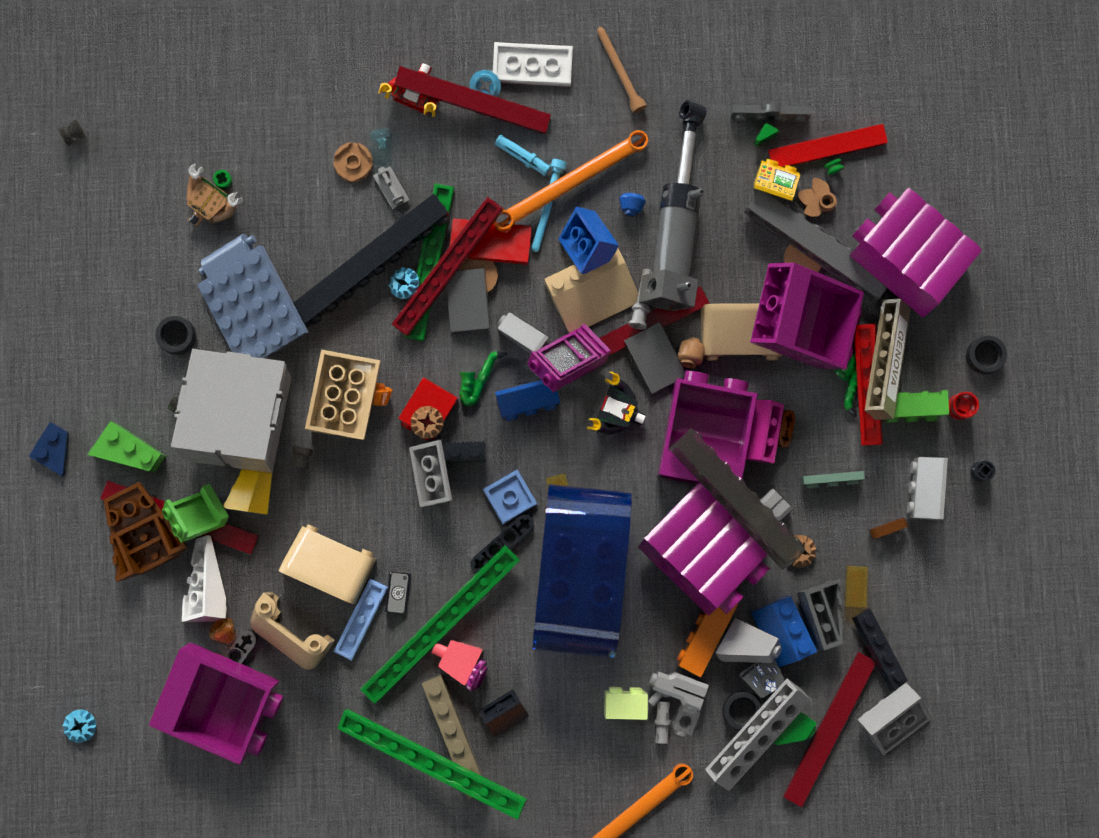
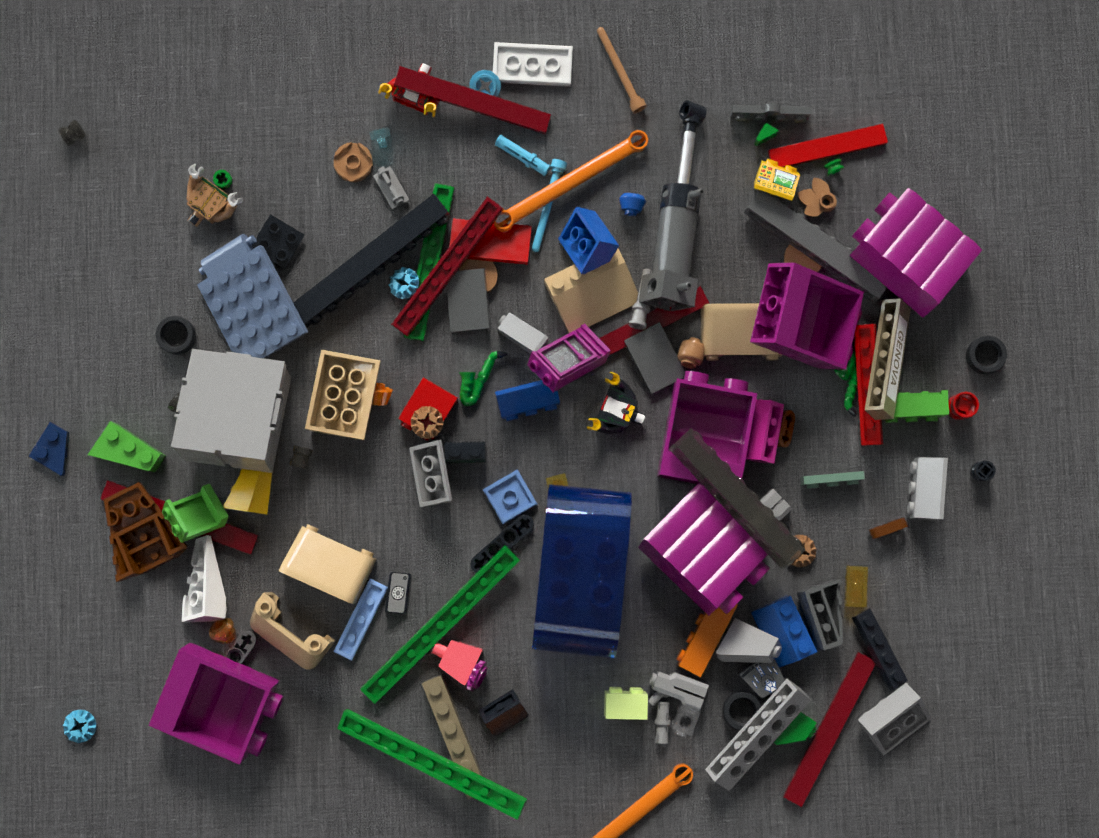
(278, 240): none -> black hinge

